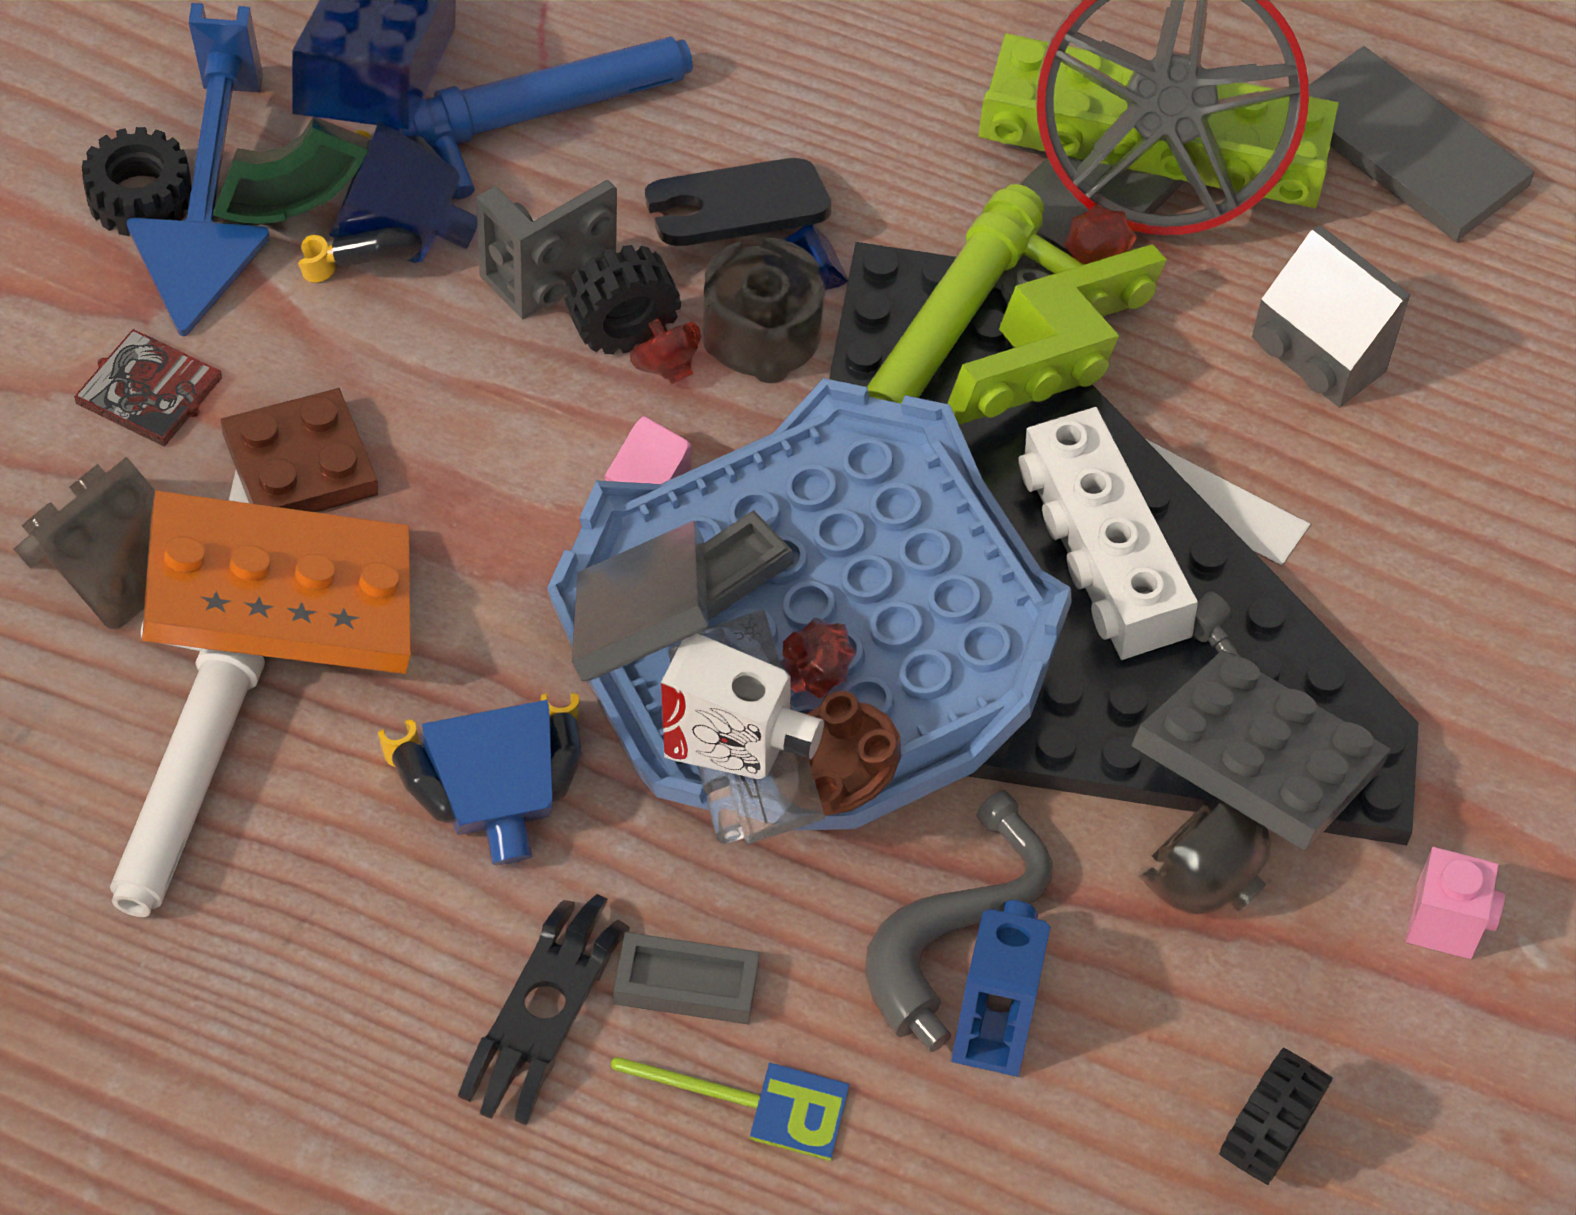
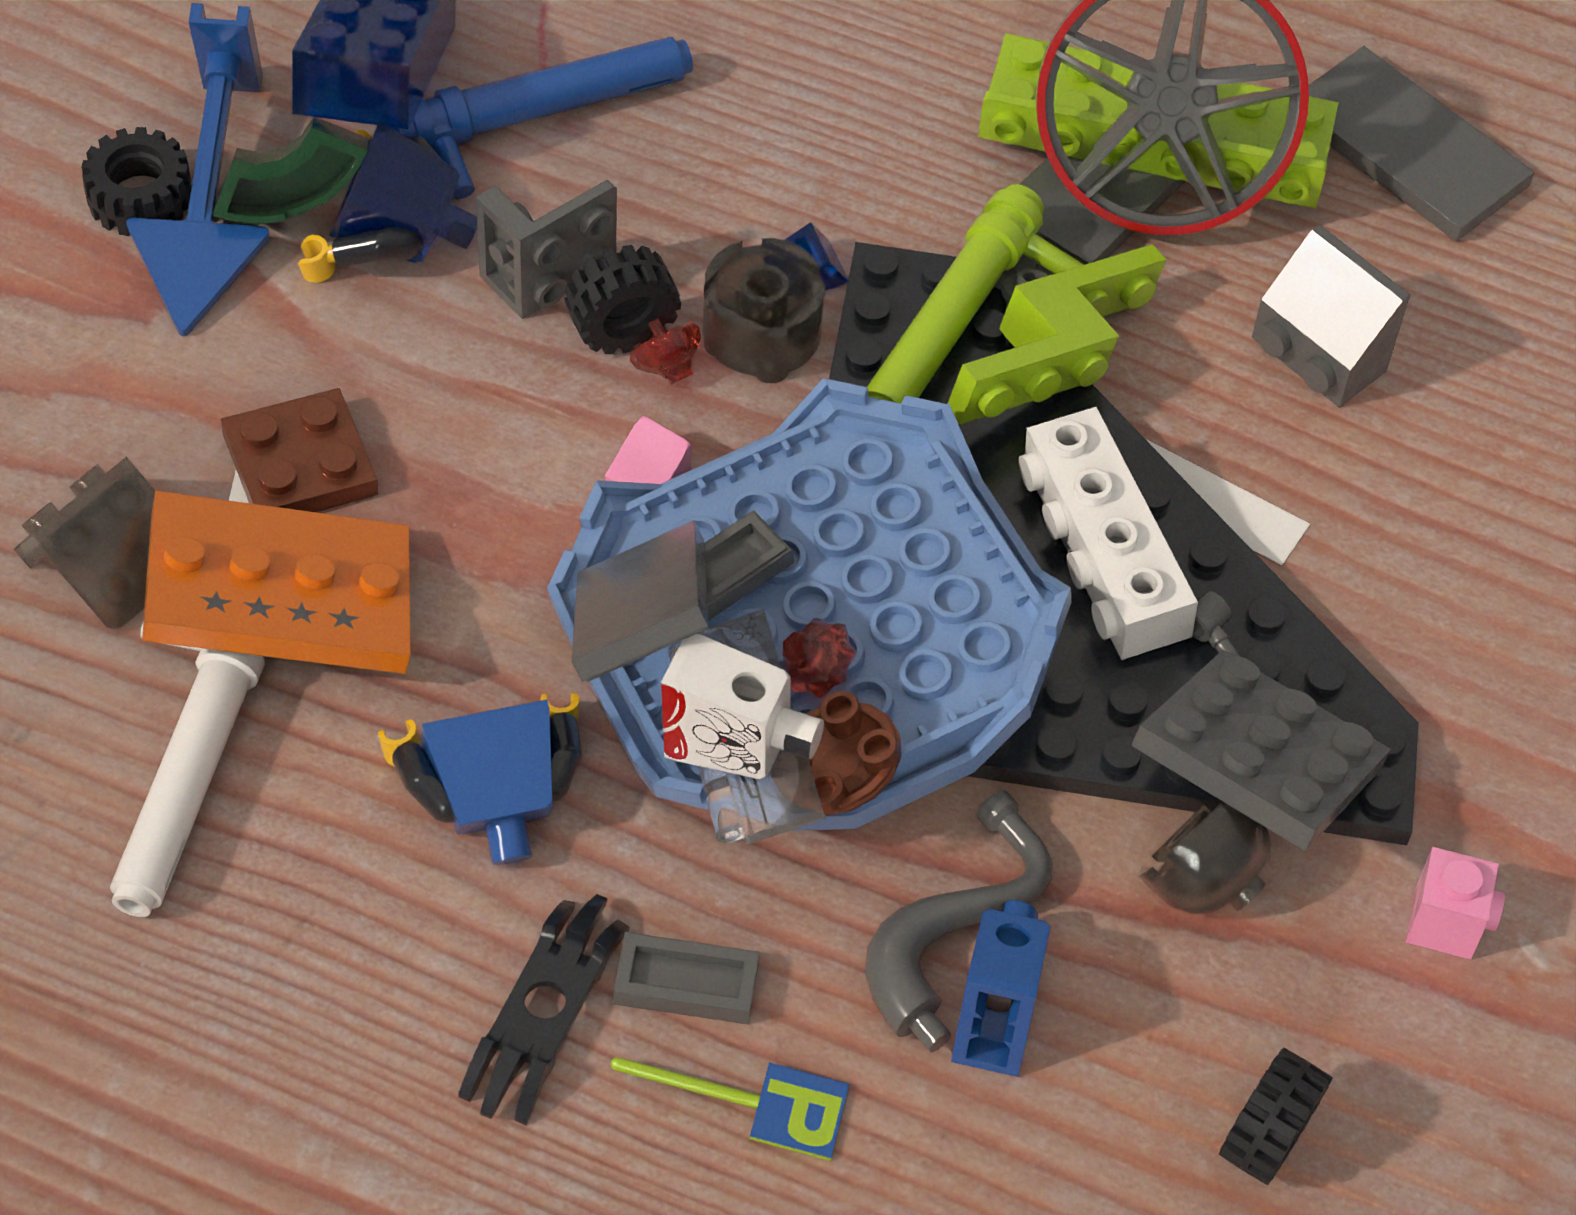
(148, 387): piece -> none
(739, 201): black piece -> none
(1099, 235): clear red piece -> none

